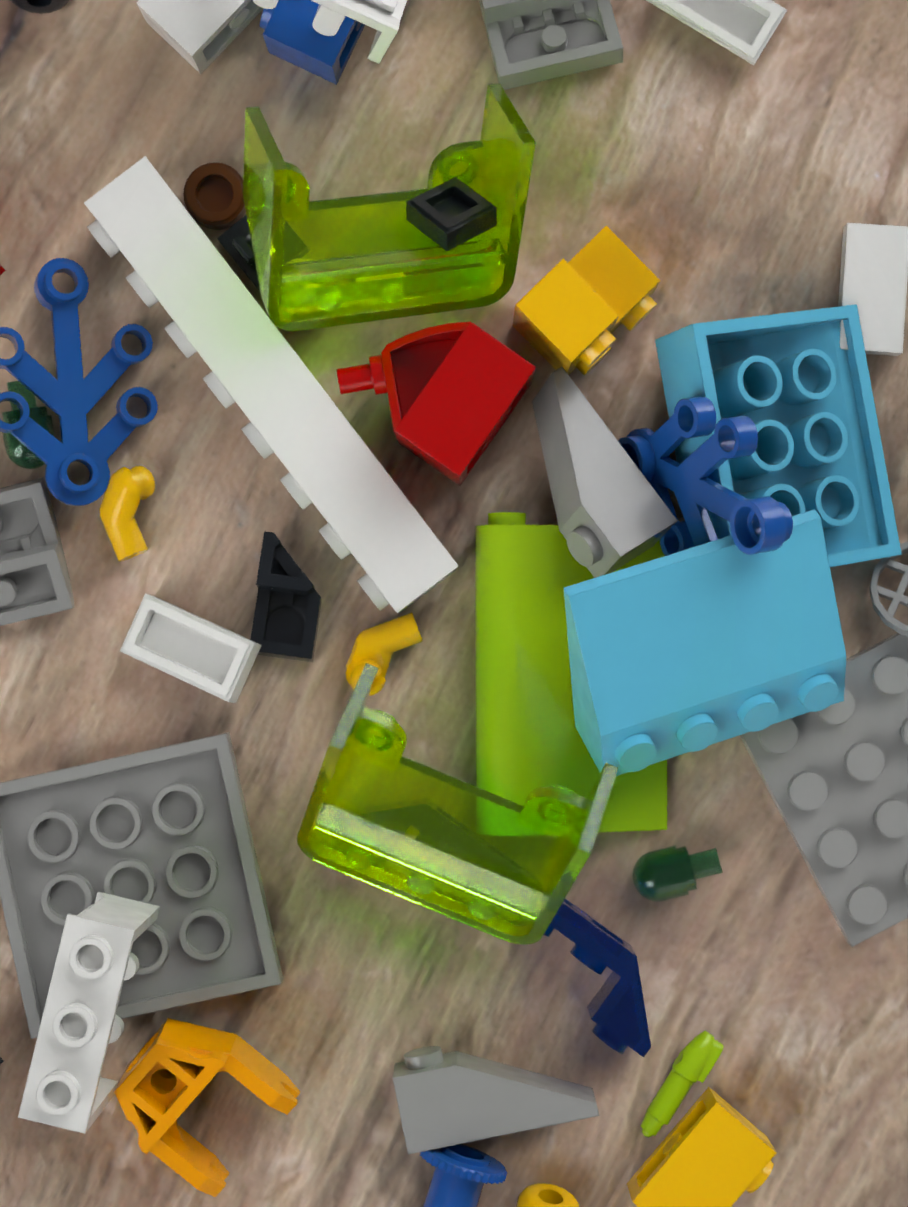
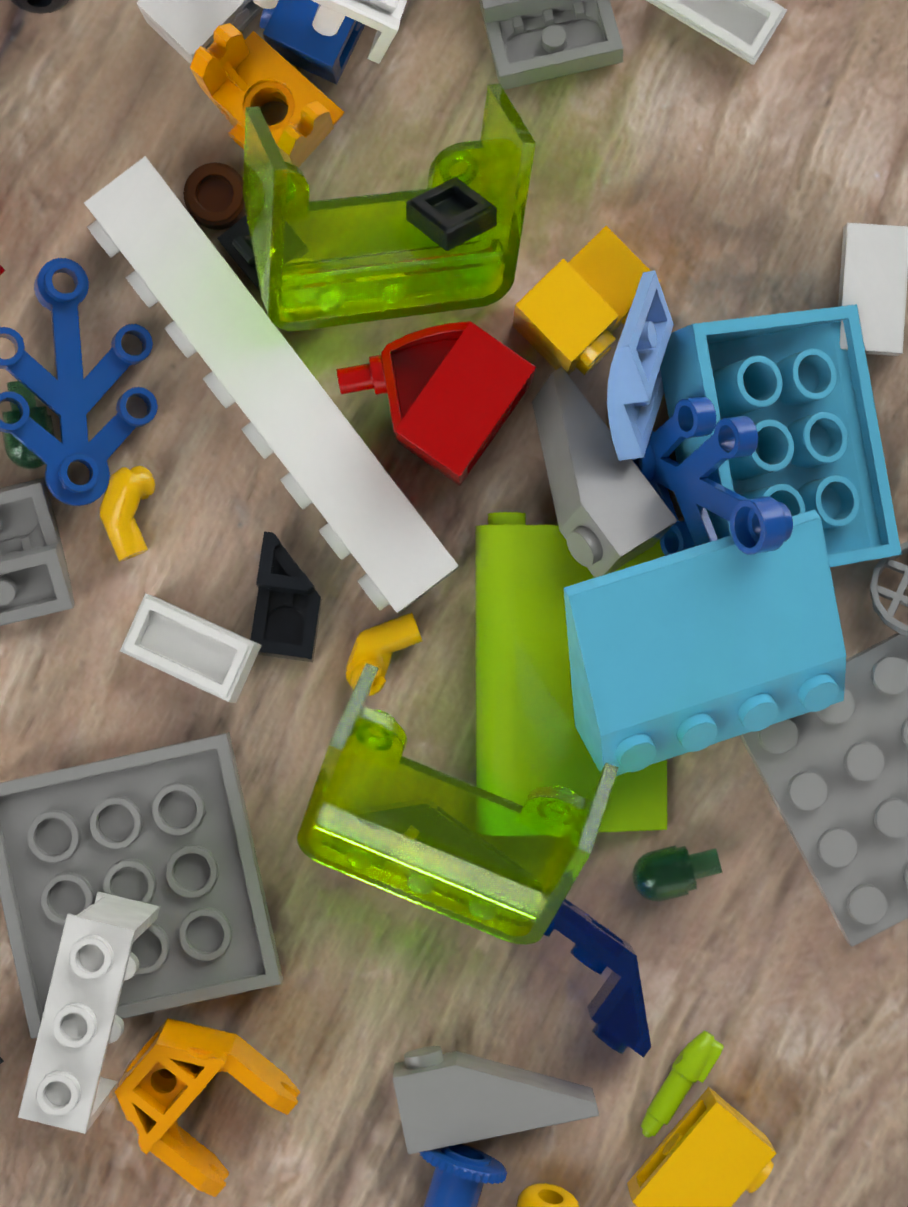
(252, 73): none -> light orange piece
(635, 372): none -> light blue slope

